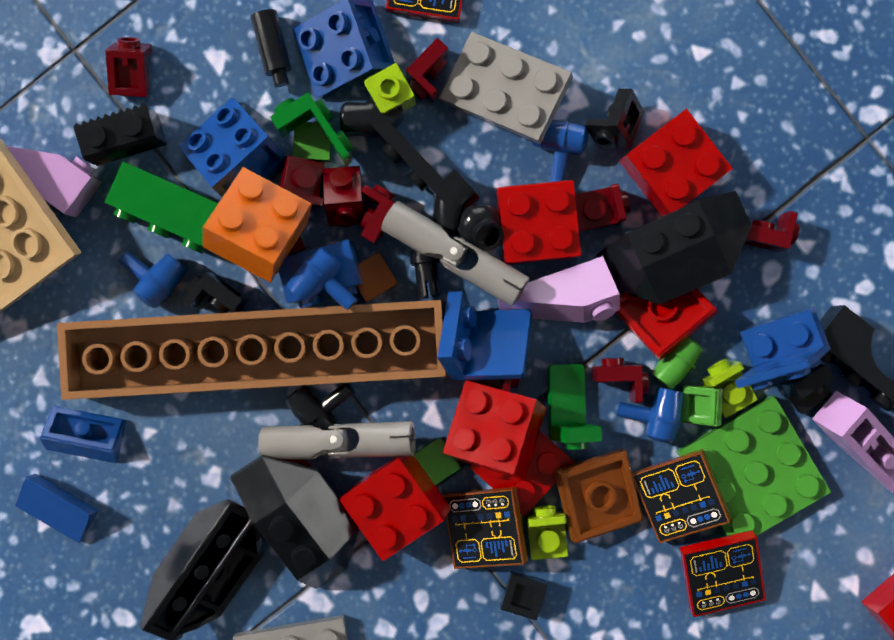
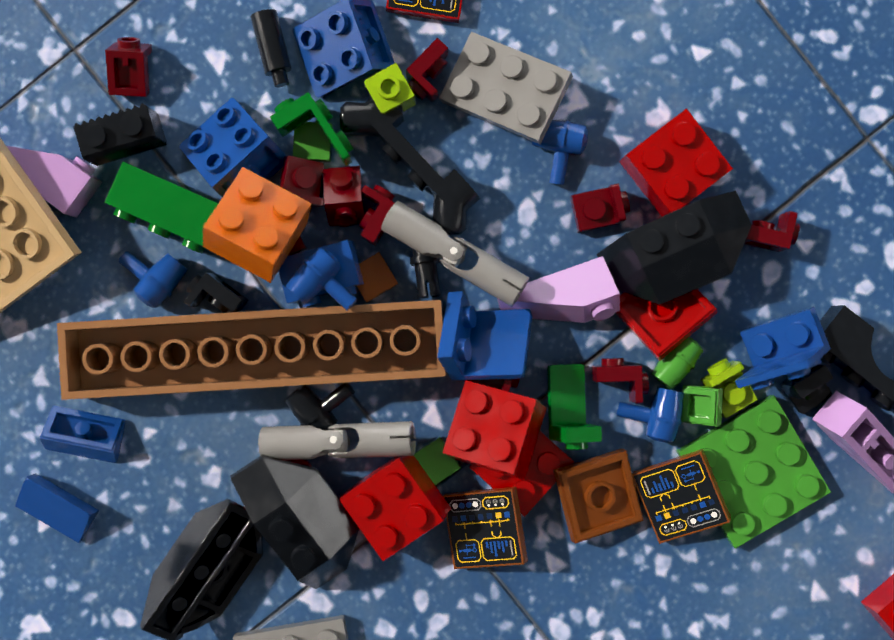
(481, 226): black animal -> none
(523, 595): black plate -> none
(538, 222): red brick -> none
(547, 533): lime bracket -> none
(621, 122): black bracket -> none
(722, 573): black tile -> none

